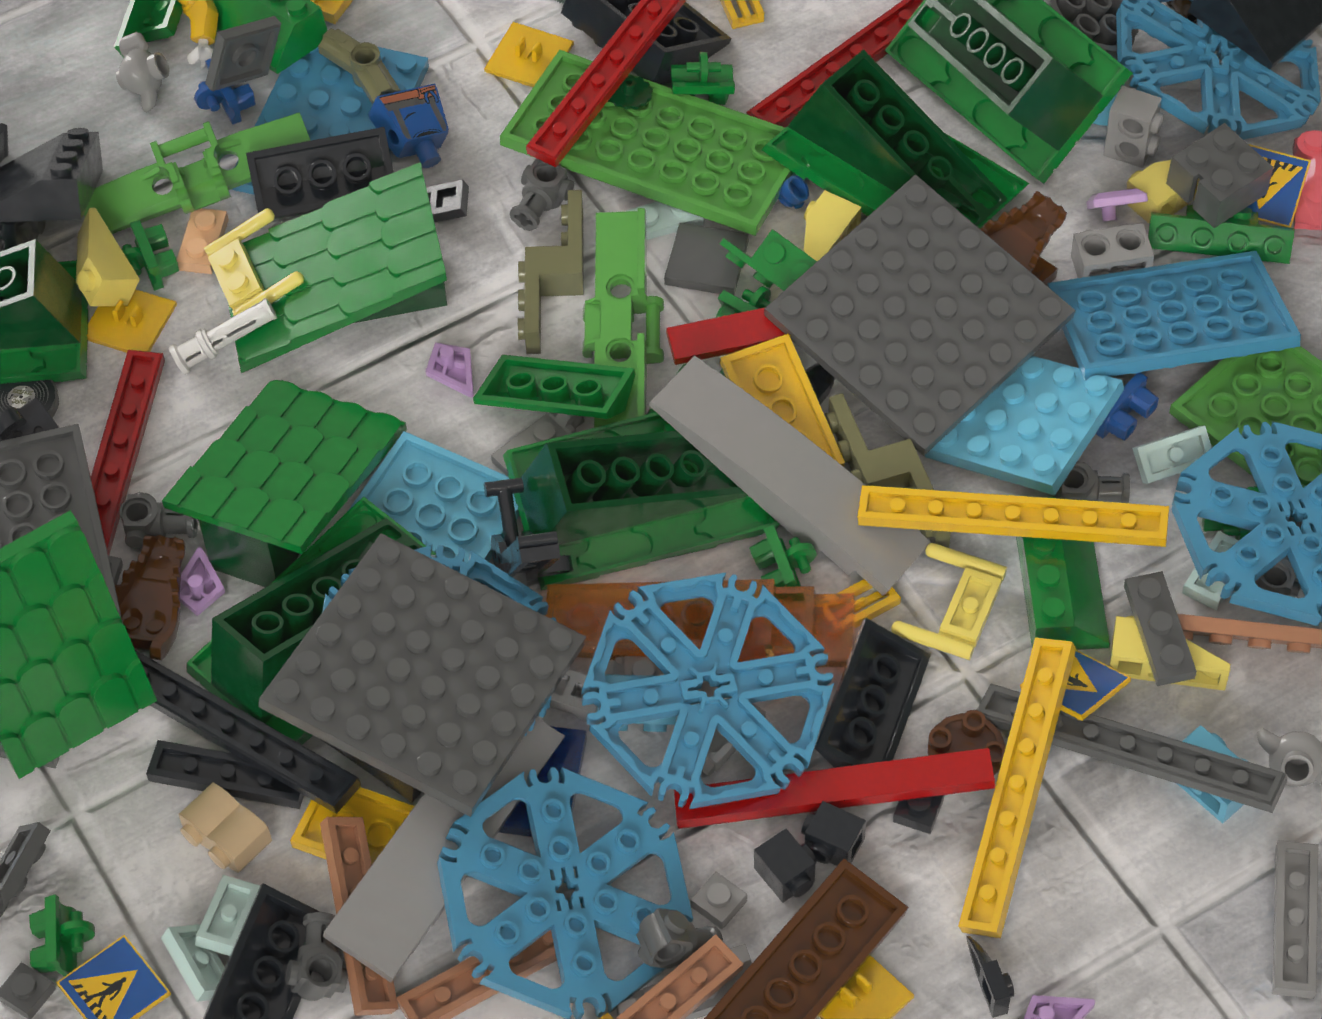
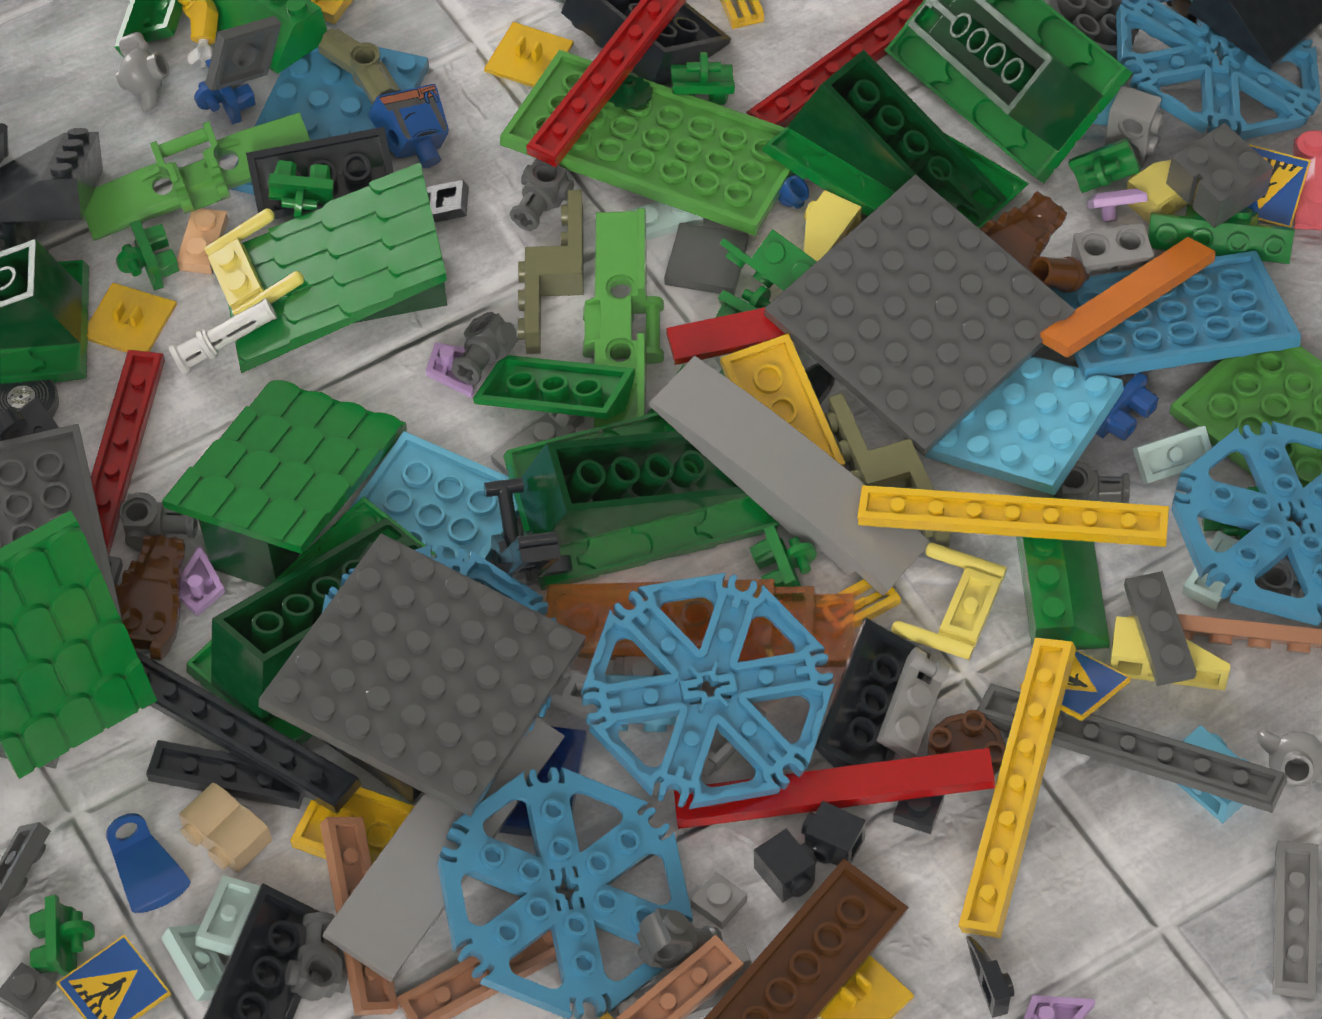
(101, 265): light yellow slope -> none
(145, 867): none -> blue piece
(300, 191): none -> green hips
(486, 342): none -> dark grey connector
(912, 704): none -> light grey plate
(1060, 273): none -> reddish brown piece
(1104, 165): none -> green hips
(1127, 297): none -> orange tile

